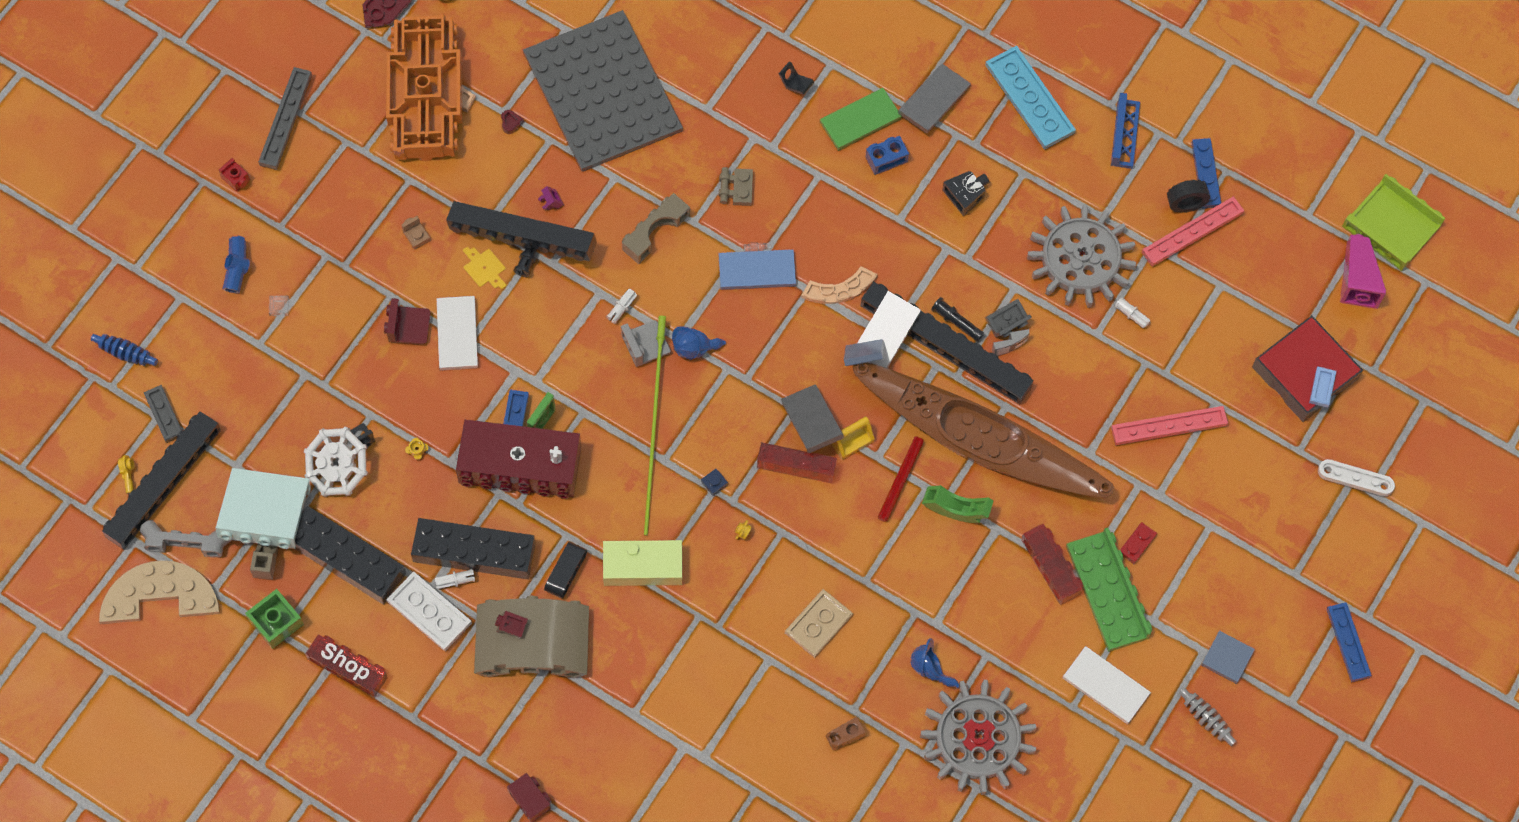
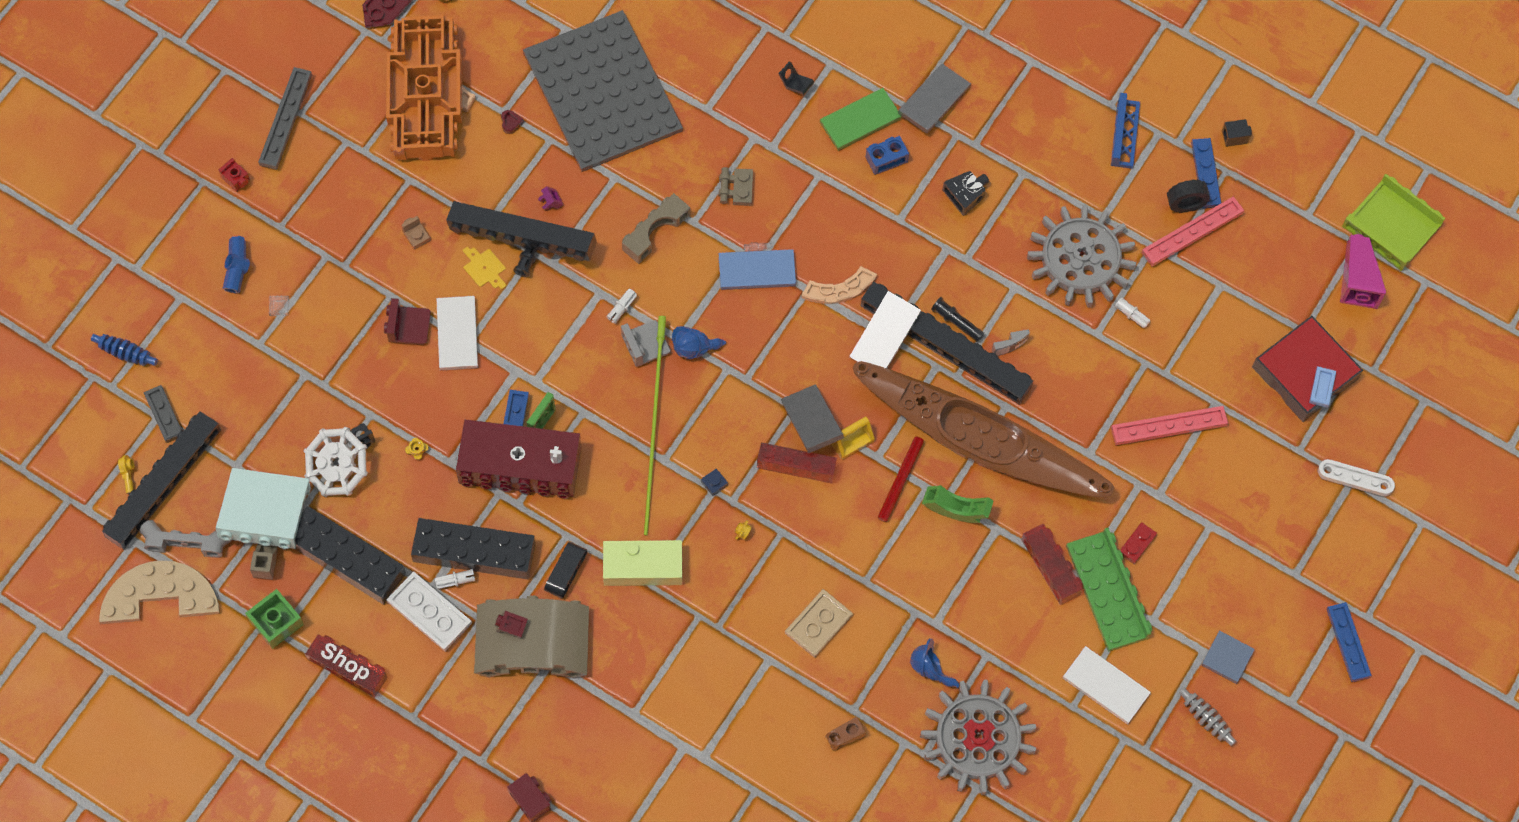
(864, 352): sand blue tile -> none
(1007, 318): dark grey bracket -> none
(1030, 97): medium azure plate -> none
(1236, 132): none -> black brick

